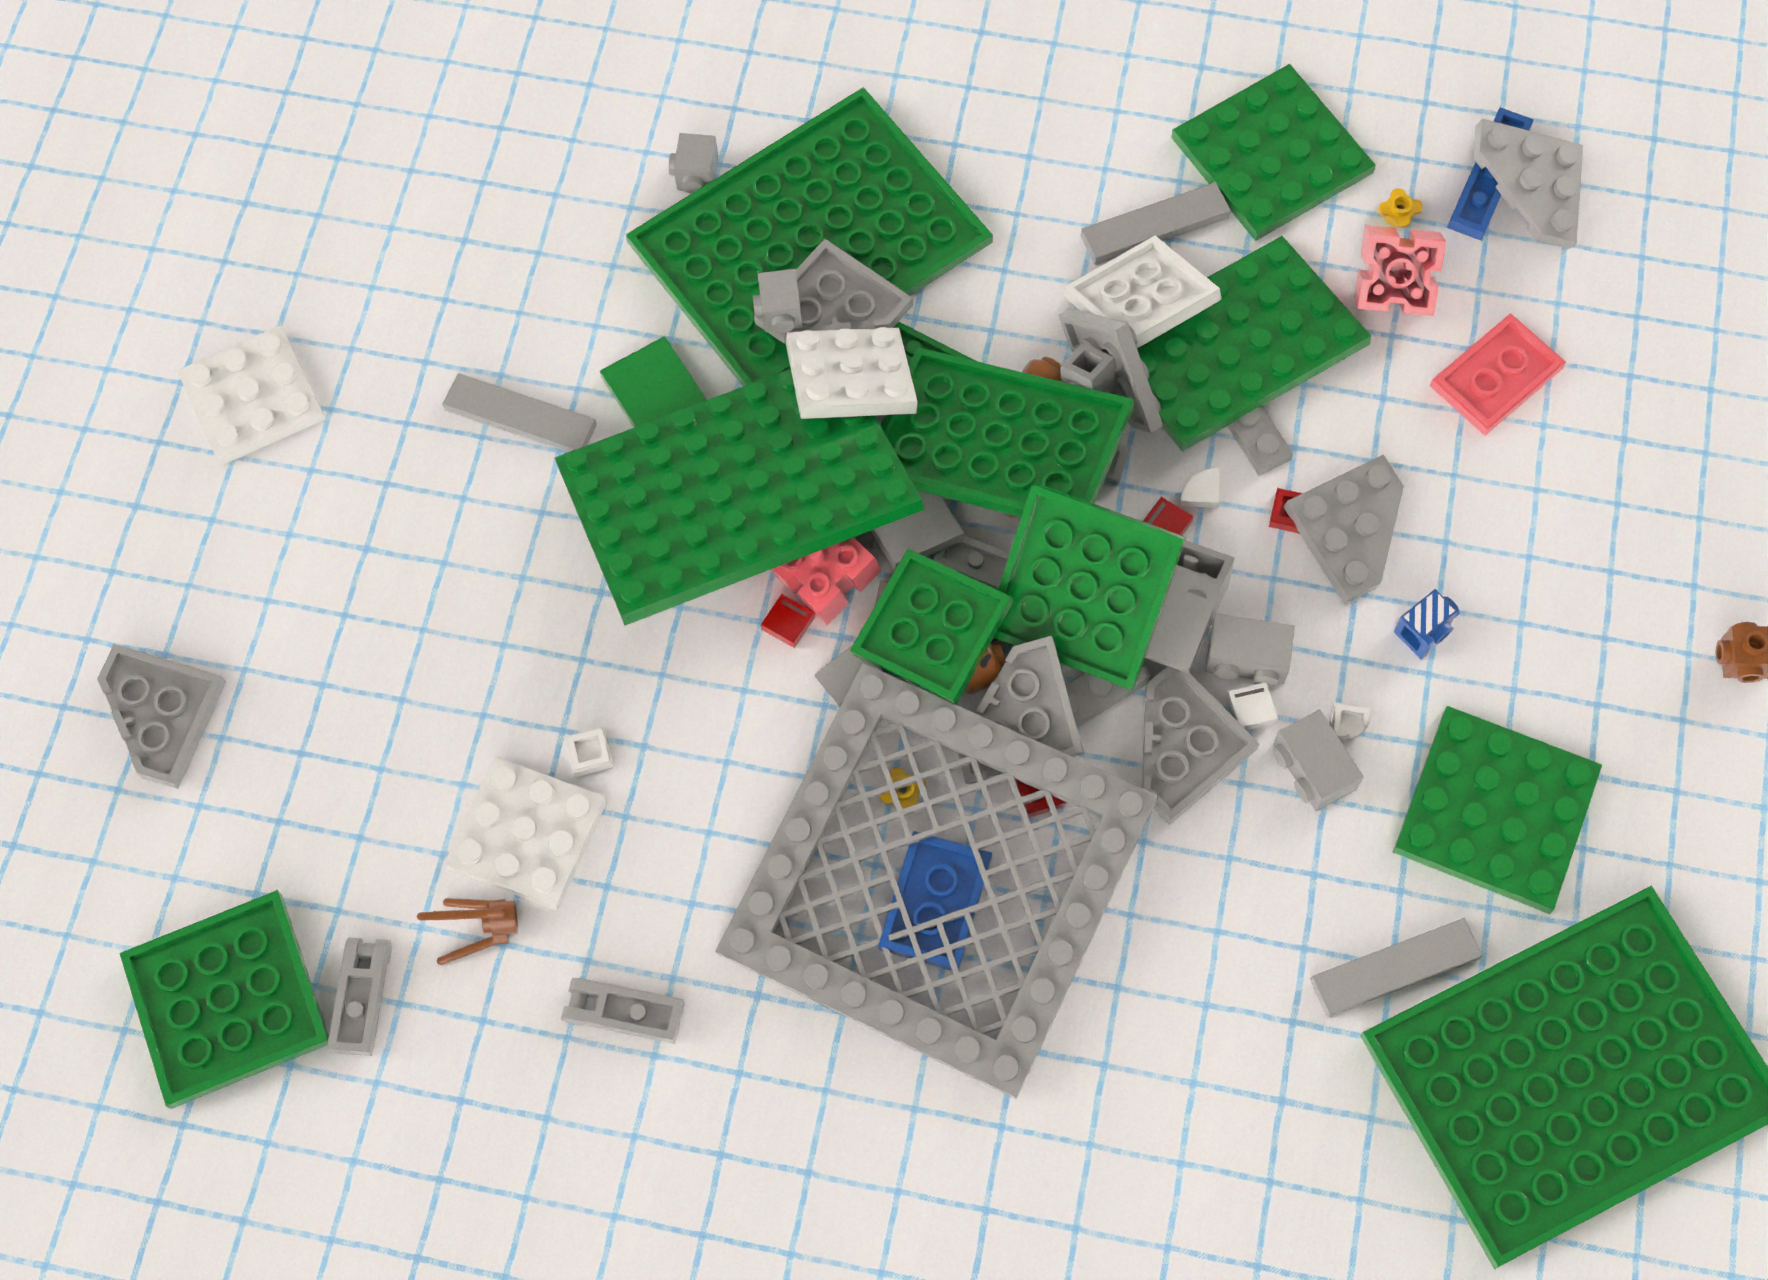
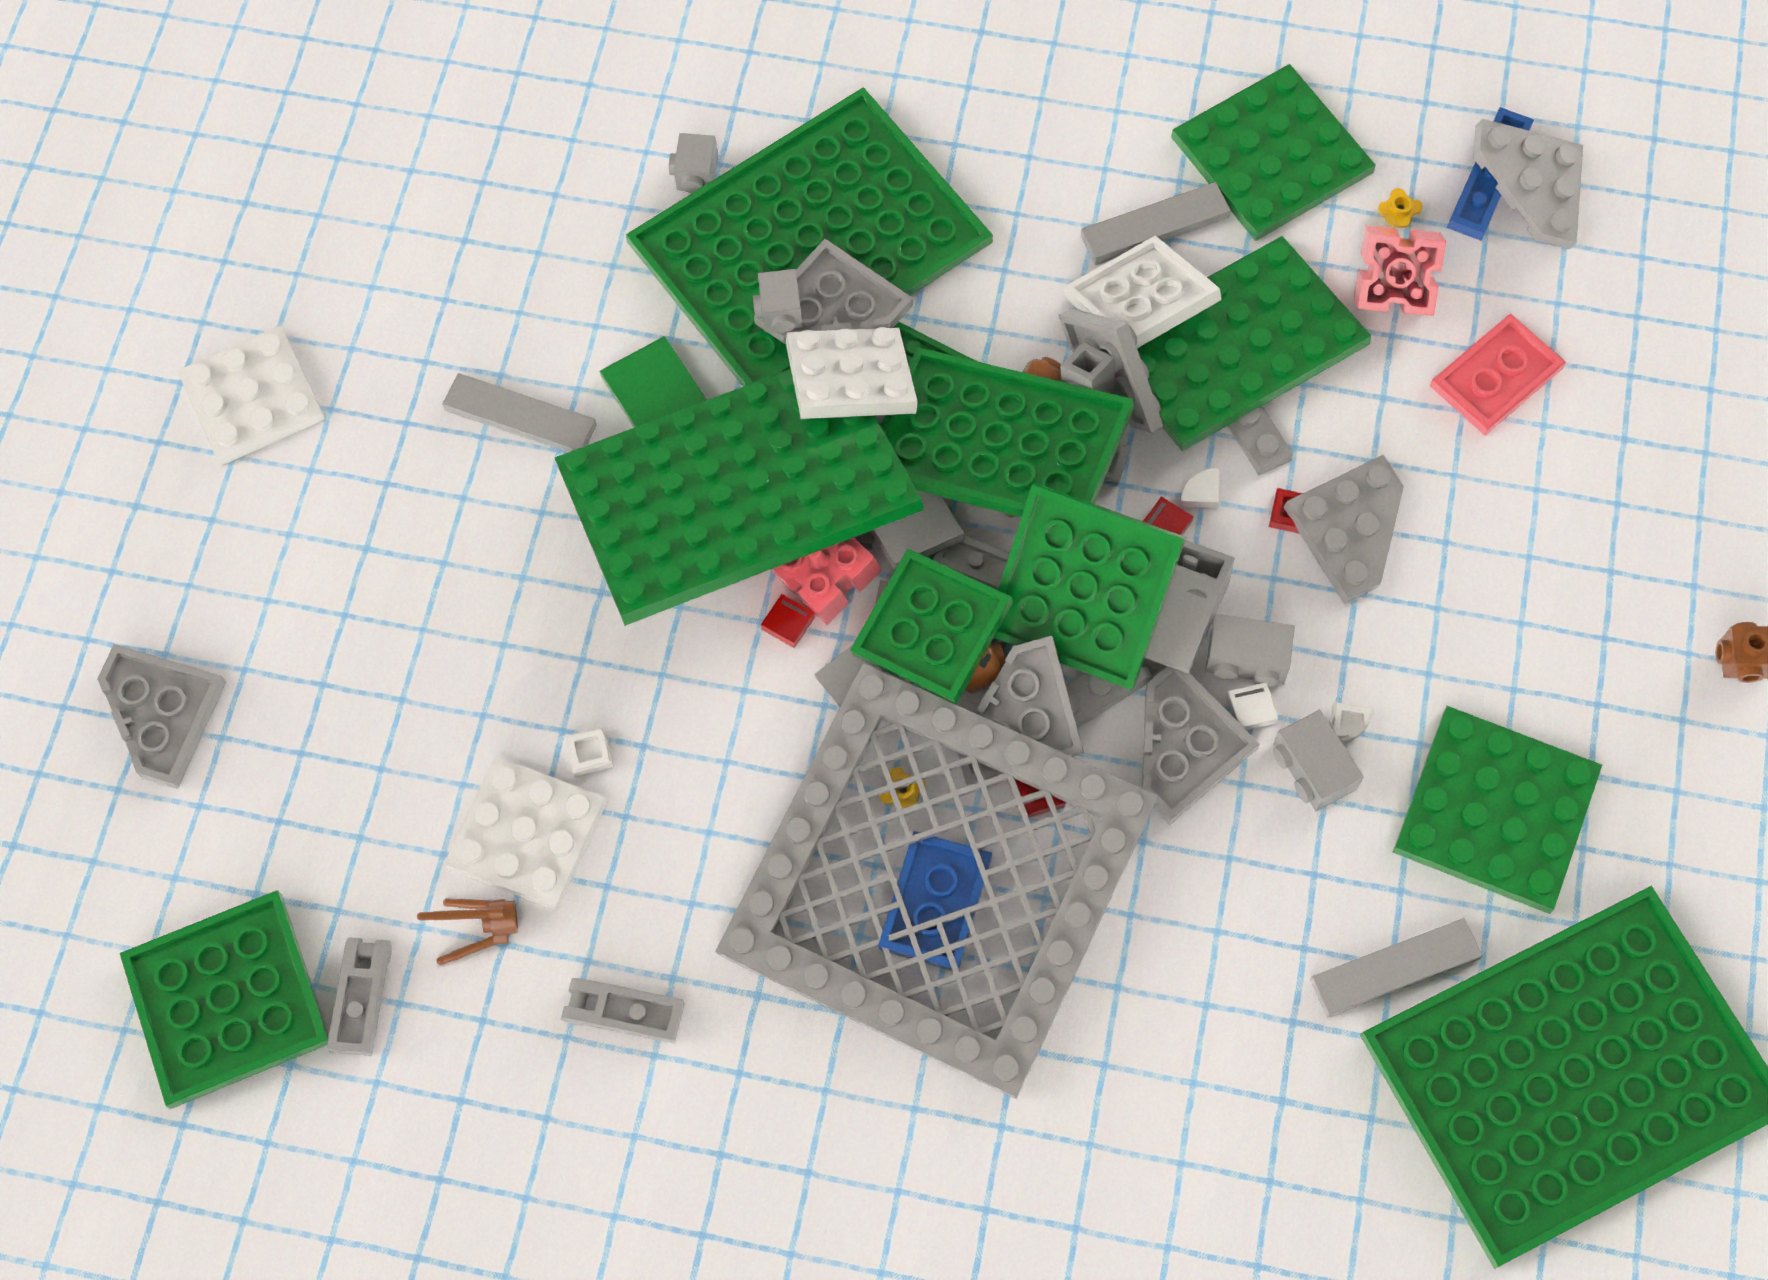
(1427, 623): blue brick -> none

